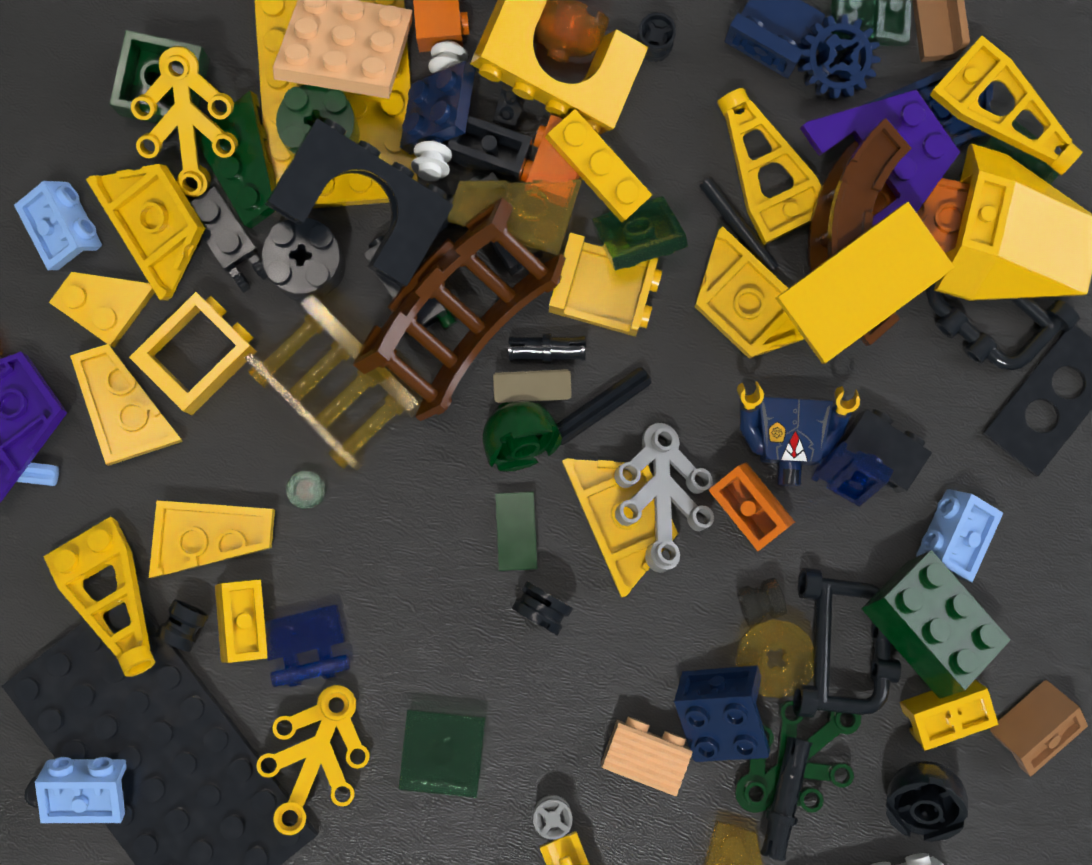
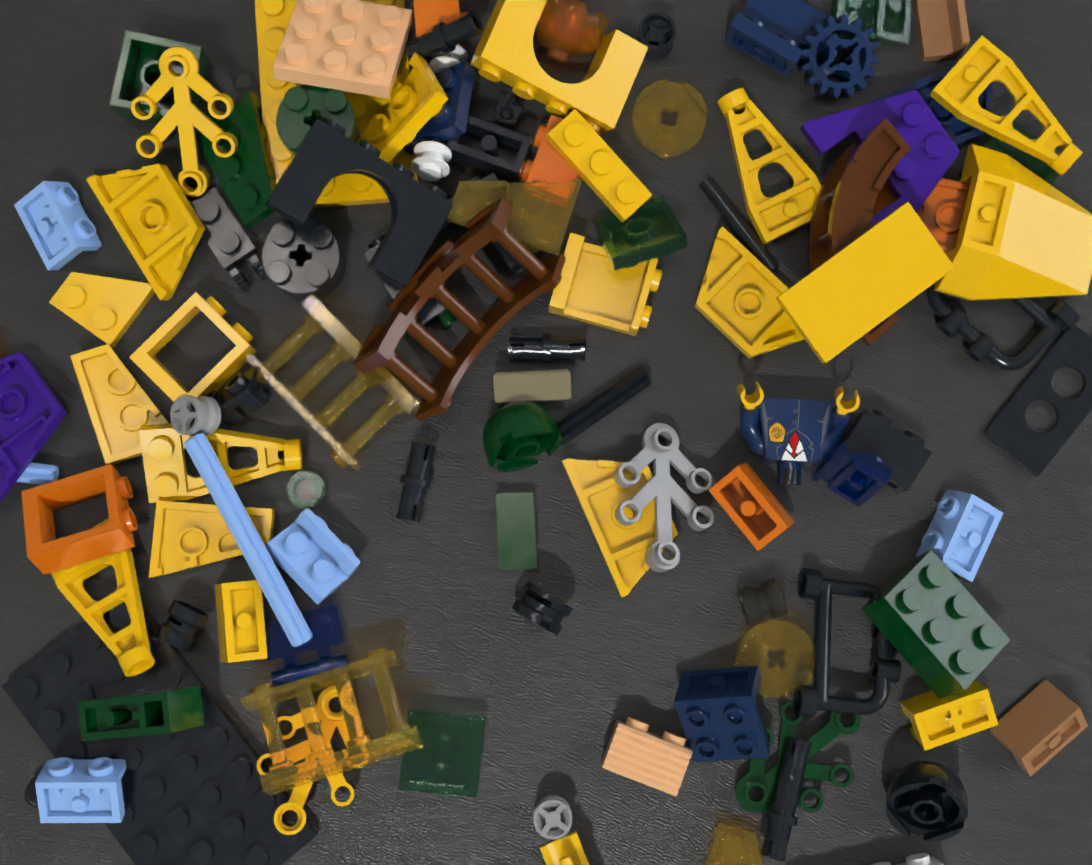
(57, 554): none -> orange window
(141, 714): none -> dark green slope
(166, 462): none -> yellow plate
(195, 415): none -> light grey wheel
(241, 391): none -> black hinge
(248, 539): none -> light blue axle
(313, 556): none -> light blue bracket
(360, 749): none -> clear yellow fence
(408, 111): none -> yellow wing
(415, 481): none -> black pin
(446, 36): none -> black pin
(672, 97): none -> clear yellow plate

